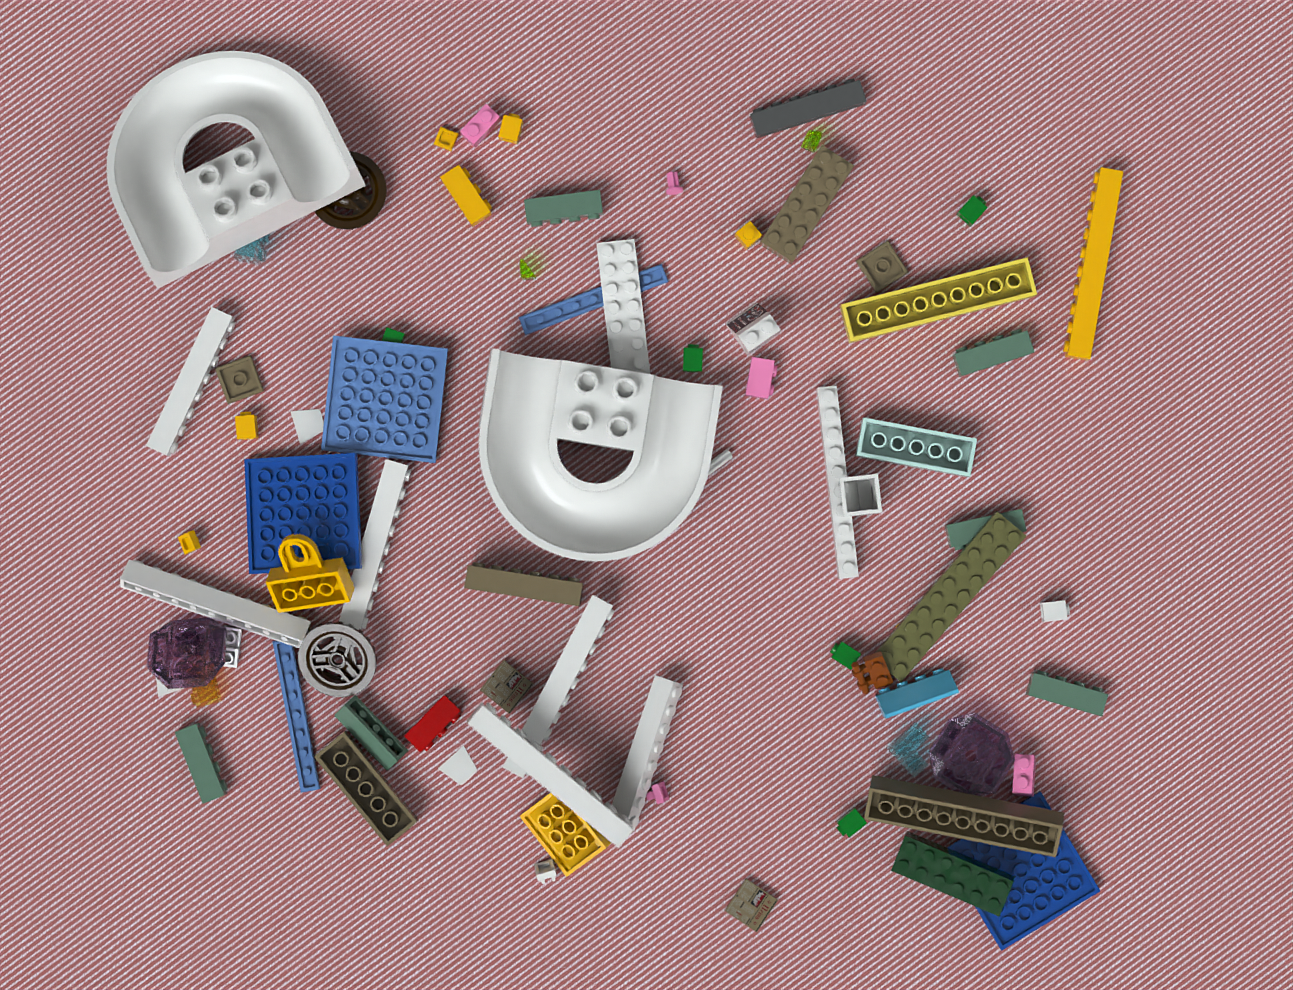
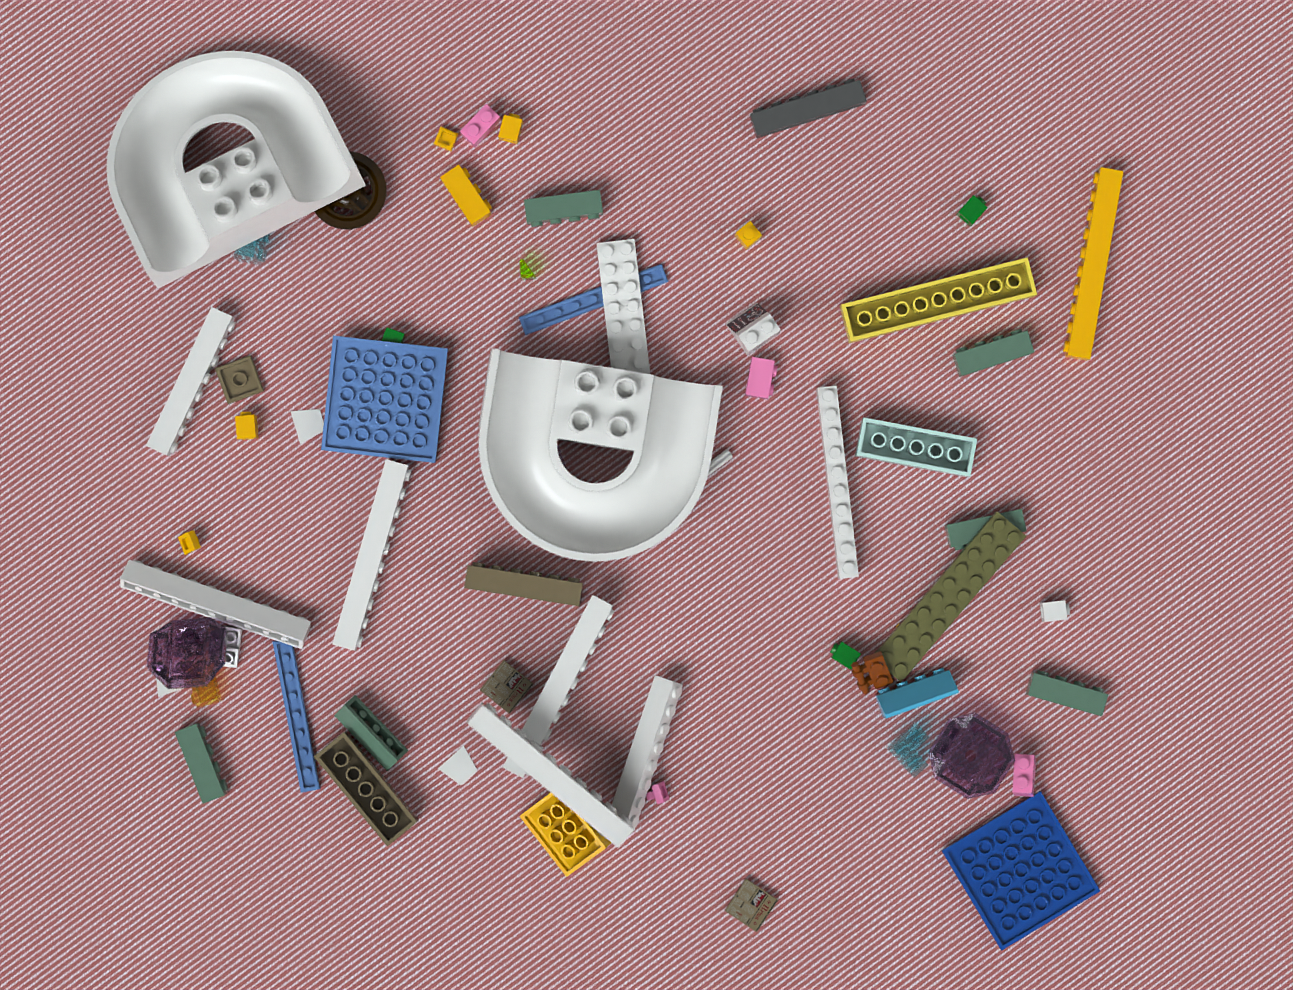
(307, 498): blue plate -> none
(307, 580): yellow brick -> none
(314, 659): gear -> none
(433, 724): red brick -> none
(545, 870): white tile -> none
(673, 184): bright pink piece -> none
(692, 358): green brick -> none
(806, 204): dark tan brick -> none
(811, 140): clear neon green slope -> none
(850, 823): green brick -> none
(860, 495): white slope -> none
(882, 266): dark tan tile -> none
(953, 873): dark green brick -> none
(964, 816): dark tan brick -> none

